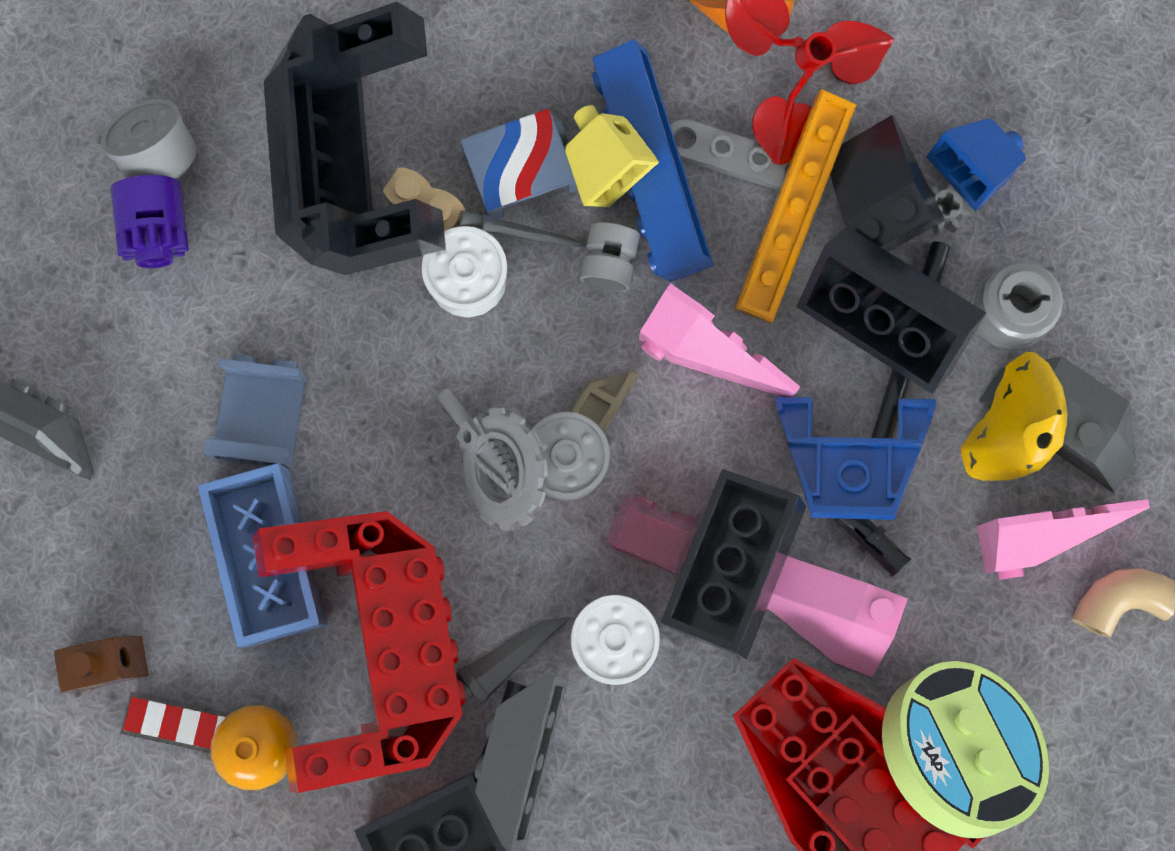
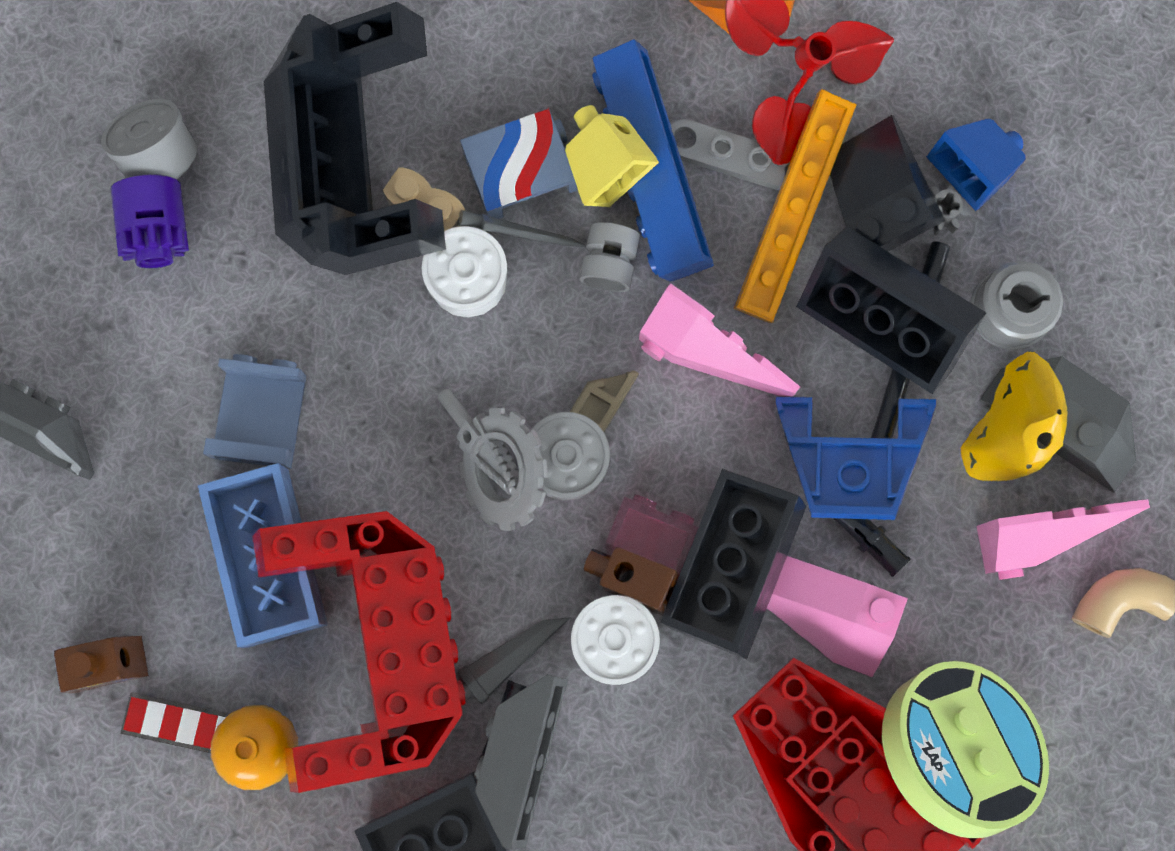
(650, 584): none -> reddish brown torso

